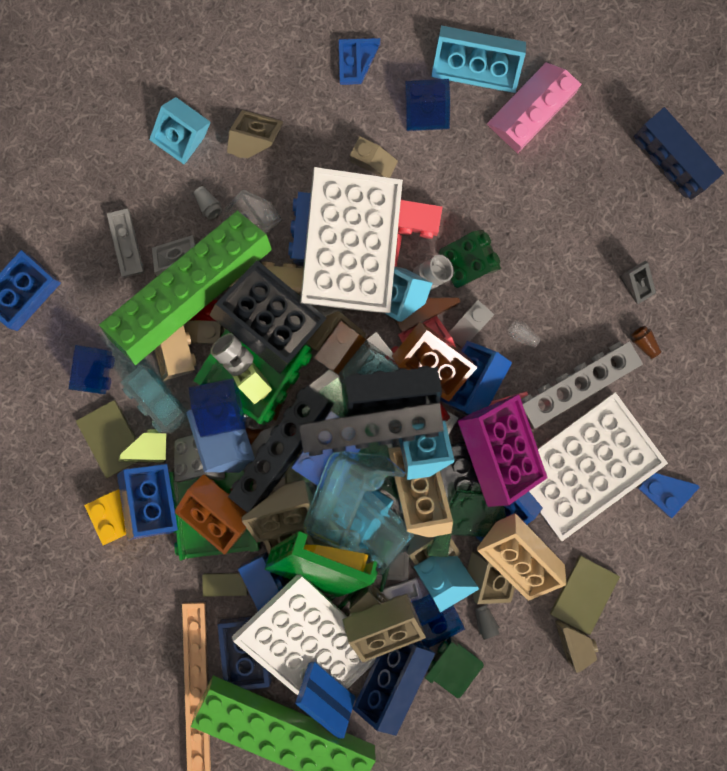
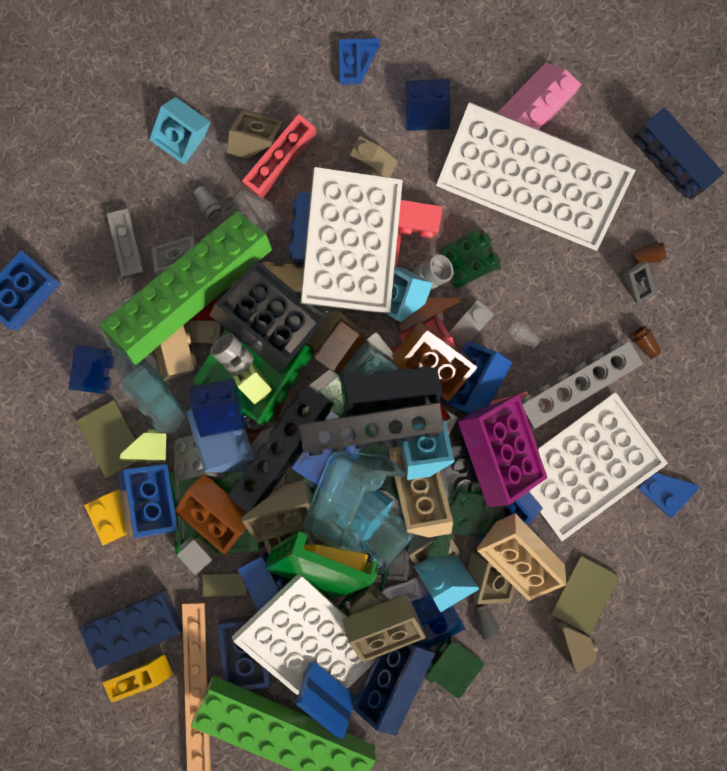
(131, 629): none -> dark blue brick
(138, 678): none -> yellow slope
(196, 553): none -> light grey brick
(279, 156): none -> coral brick
(479, 59): medium azure slope -> none
(534, 176): none -> white plate
(651, 253): none -> reddish brown cone

